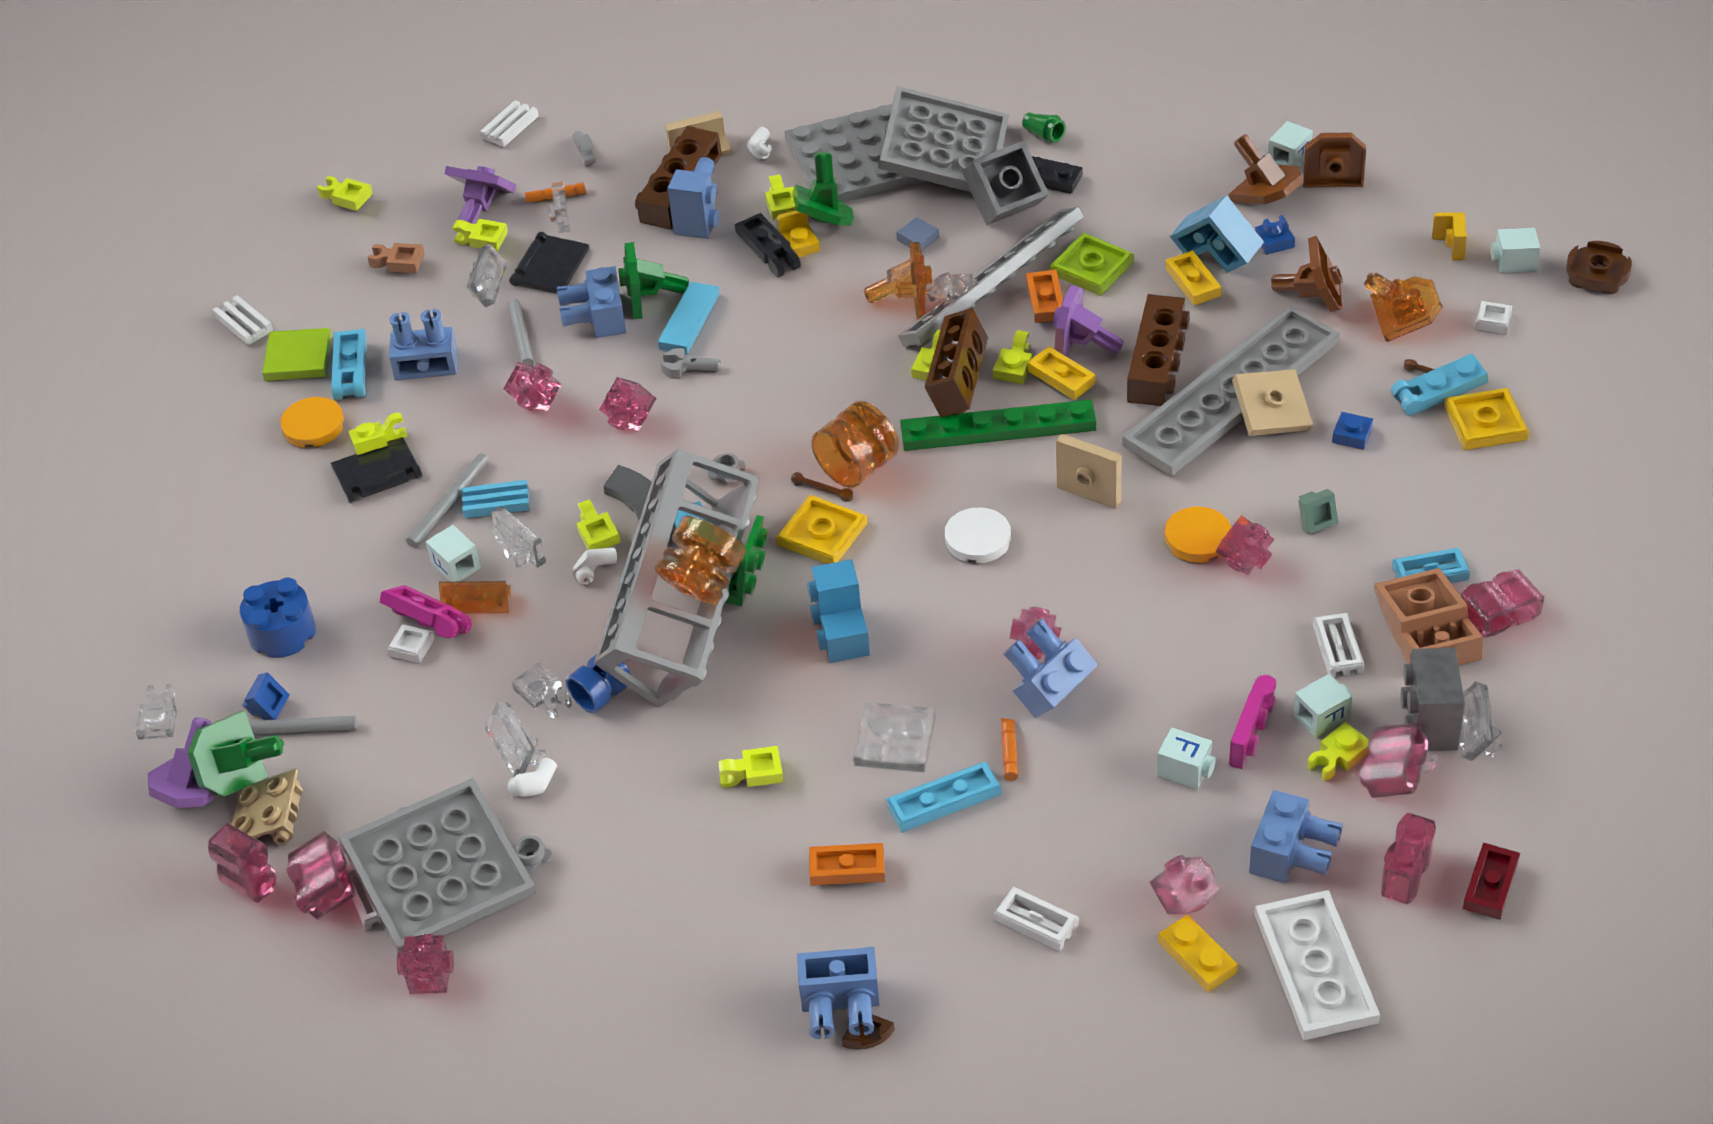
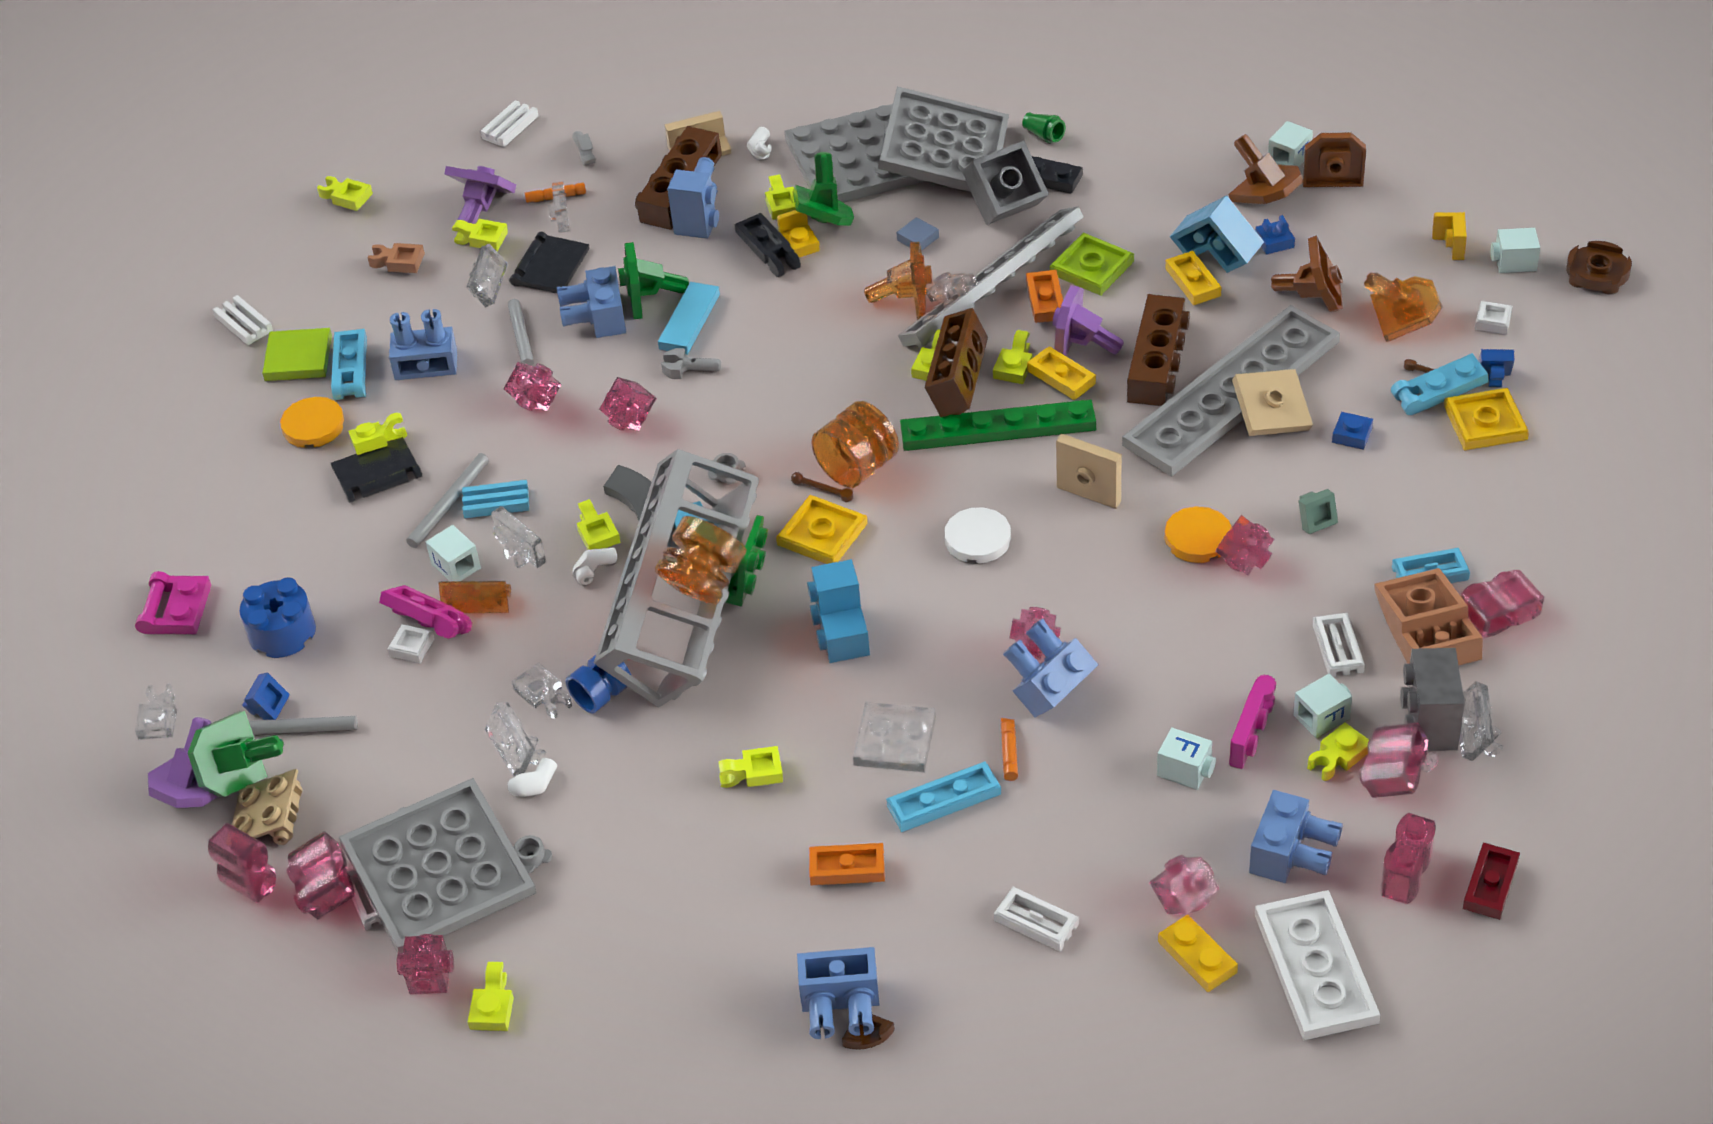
(183, 608): none -> dark pink plate
(493, 1005): none -> neon yellow plate
(1497, 364): none -> blue tile

